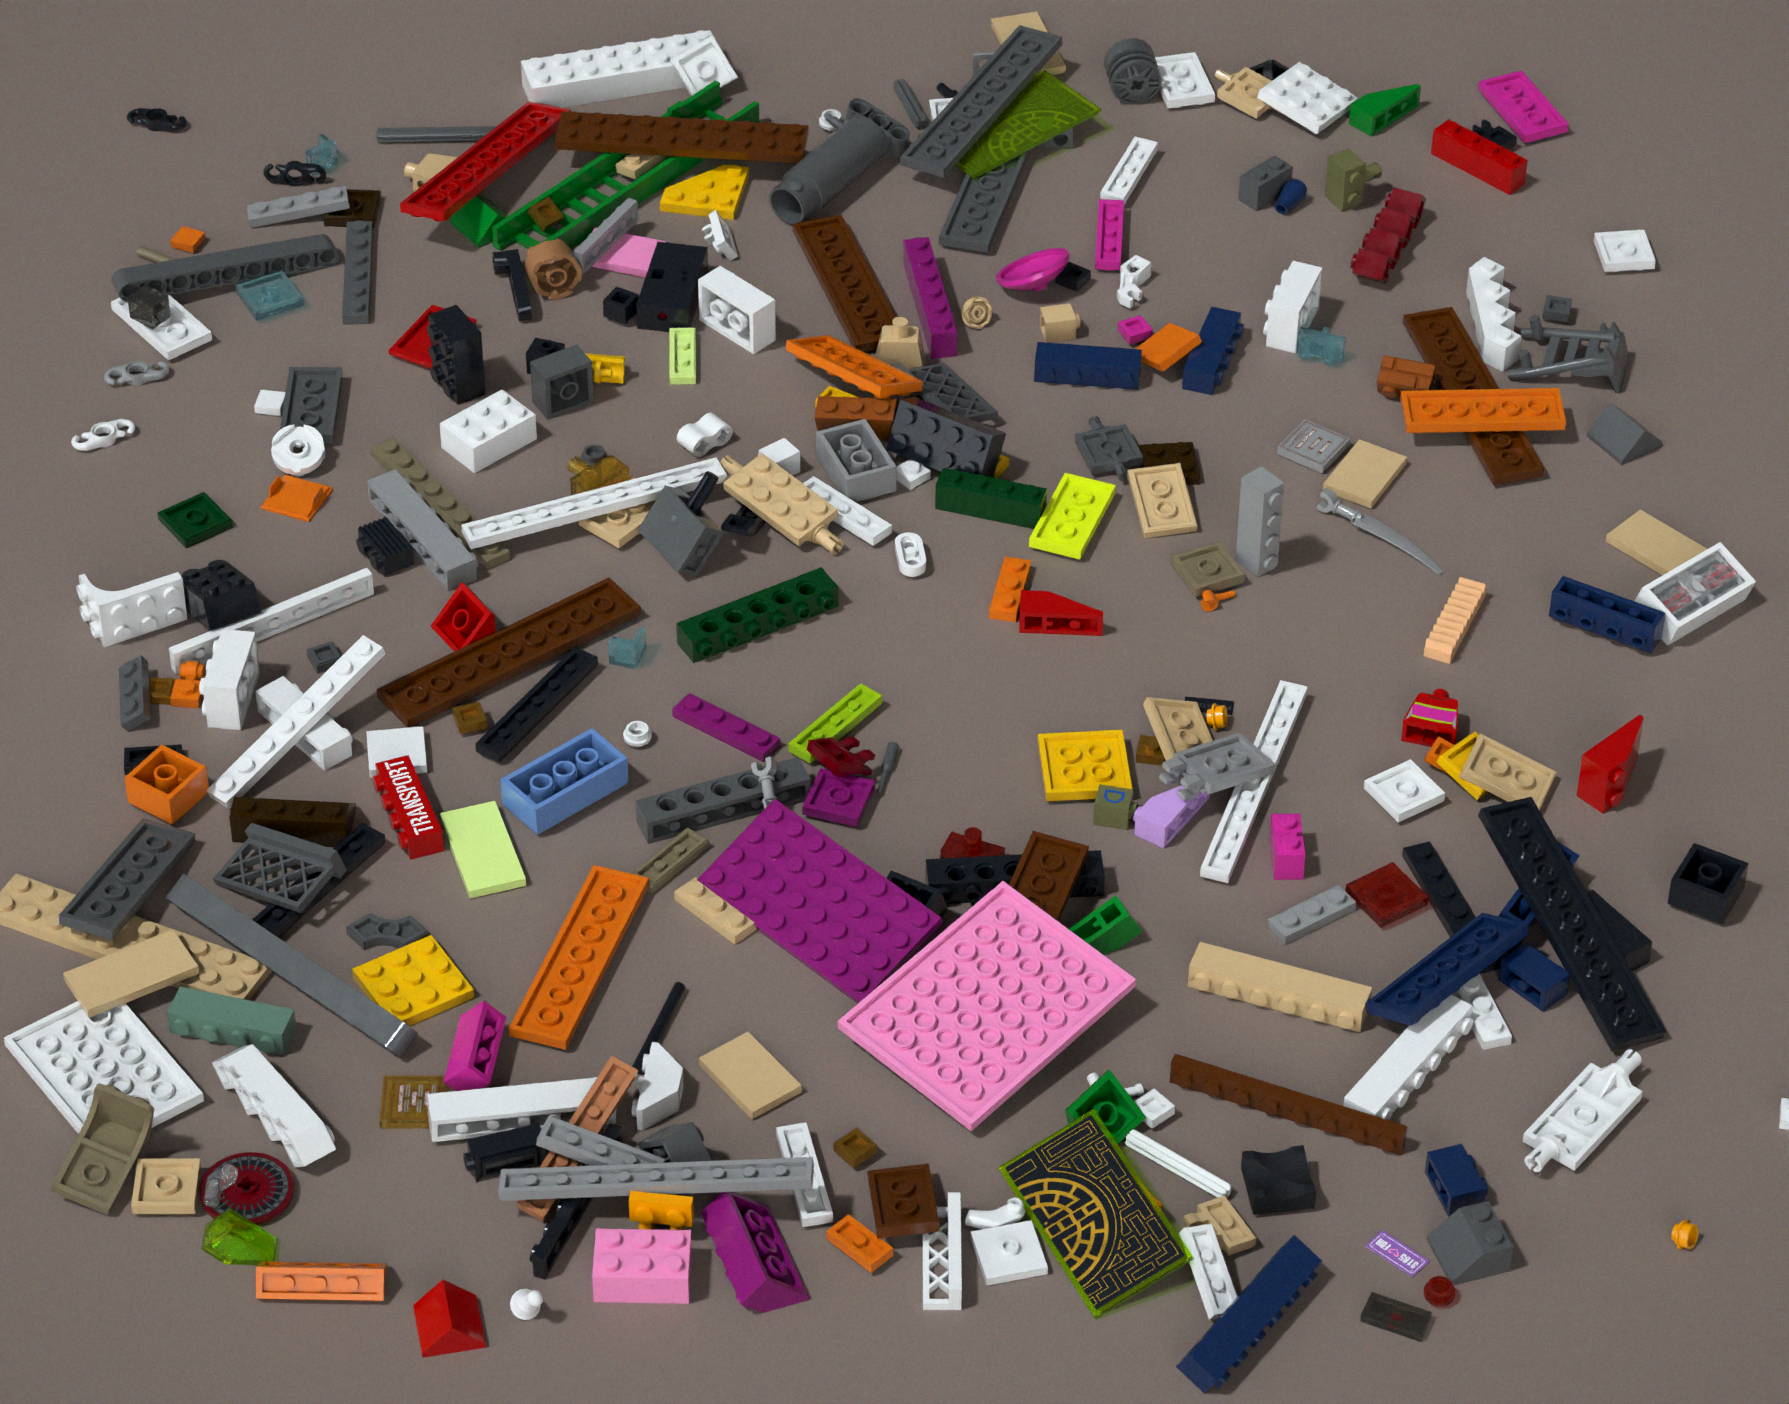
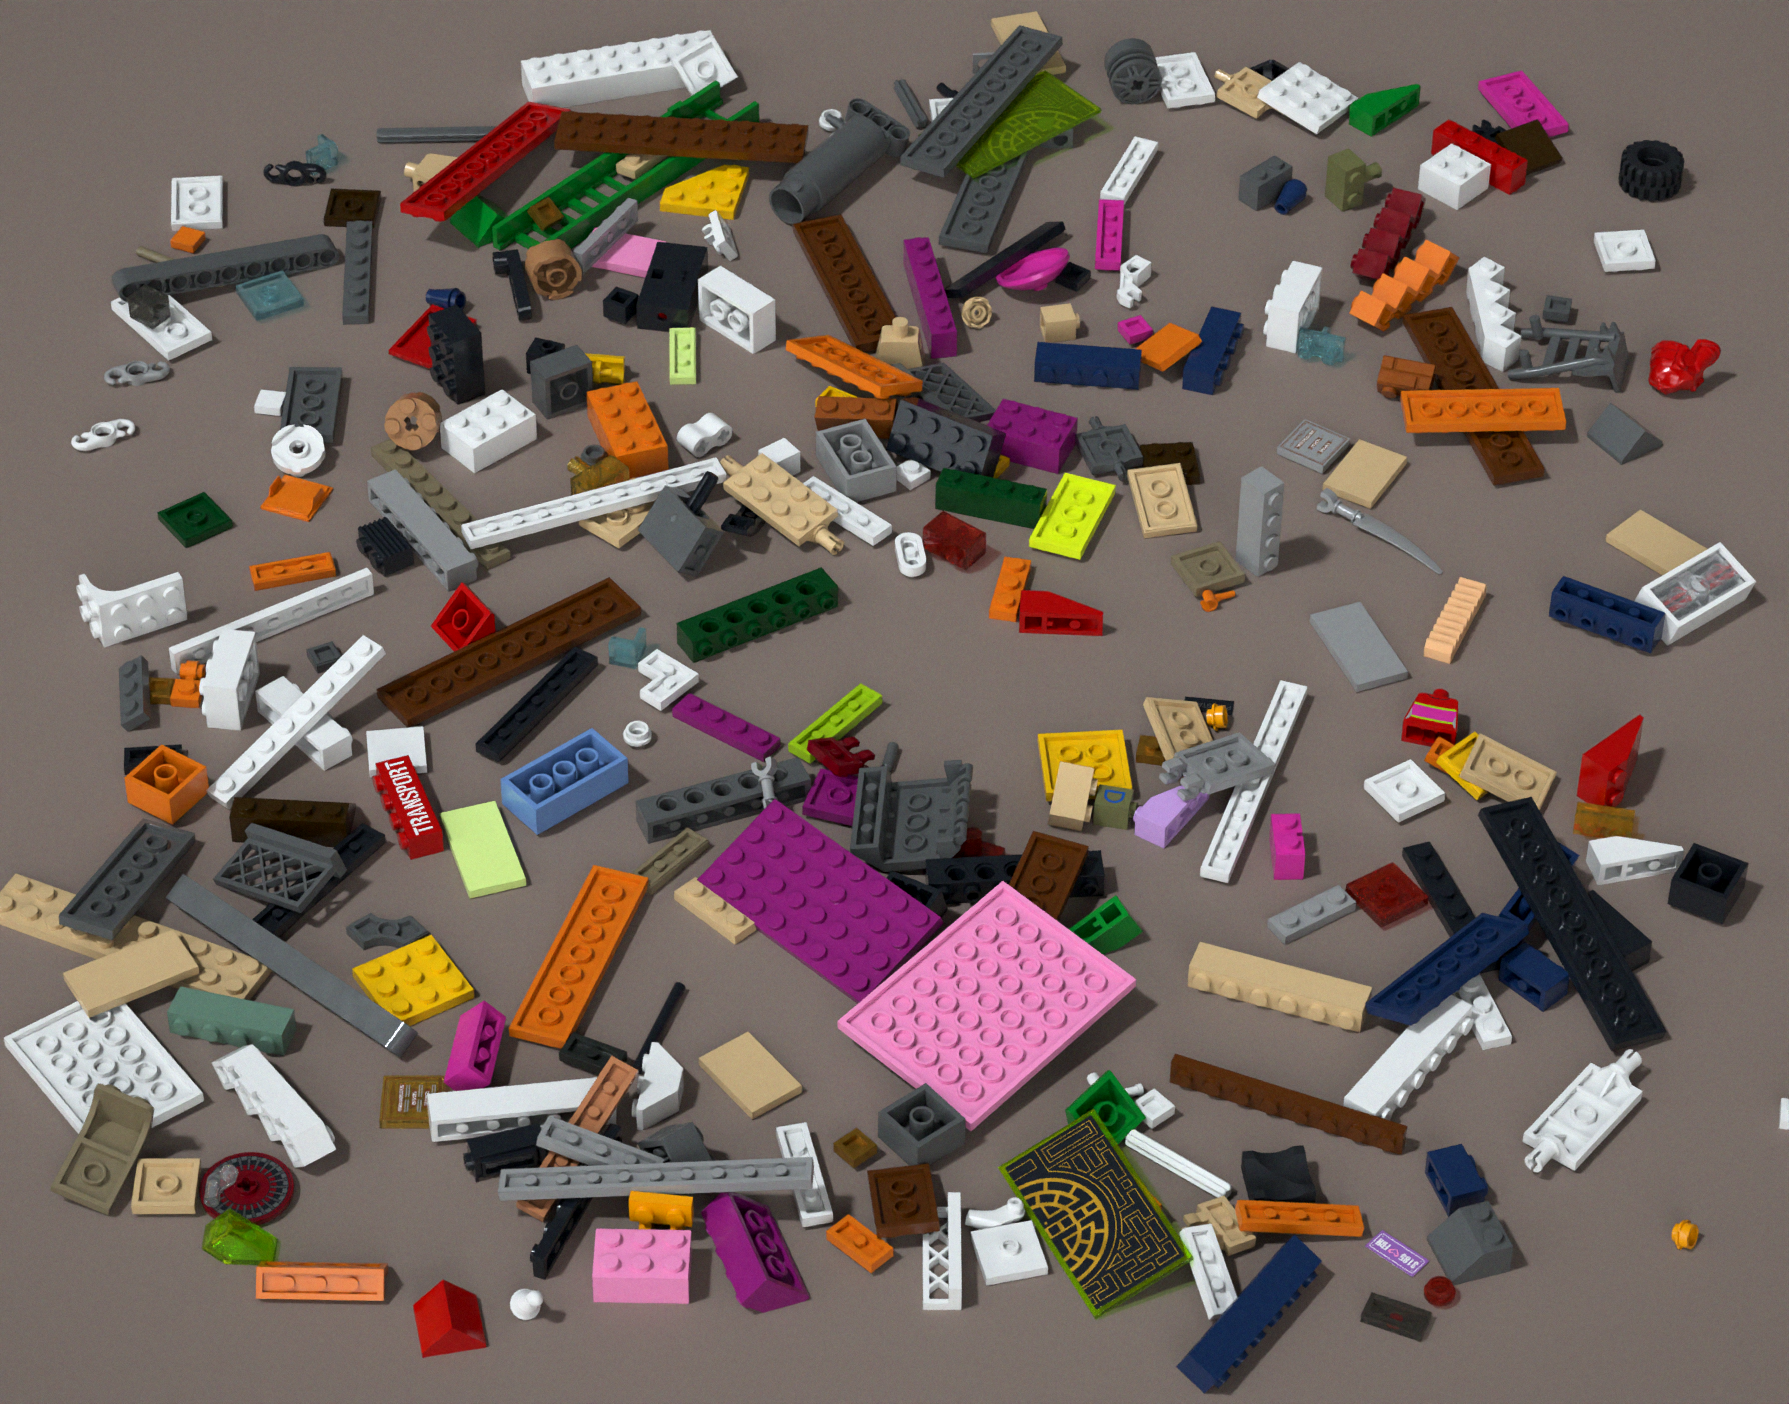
(149, 115): black piece -> none
(197, 203): none -> white tile
(219, 595): black brick -> none
(292, 571): none -> orange tile
(298, 206): light grey plate -> none
(405, 433): none -> medium nougat brick
(446, 297): none -> dark blue cone
(469, 718): pearl gold plate -> none
(589, 1053): none -> pearl dark grey plate
(628, 428): none -> orange brick
(668, 678): none -> white plate
(910, 820): none -> dark grey slope
(921, 1127): none -> dark grey brick
(954, 540): none -> clear red brick
(1004, 259): none -> black tile
(1035, 435): none -> magenta brick
(1071, 796): none -> tan brick
(1299, 1218): none -> orange plate
(1358, 646): none -> light grey tile
(1410, 283): none -> orange brick
(1454, 176): none -> white brick
(1532, 144): none -> dark brown tile
(1603, 821): none -> clear yellow bracket
(1627, 859): none -> white slope
(1651, 170): none -> black tyre
(1678, 367): none -> red head

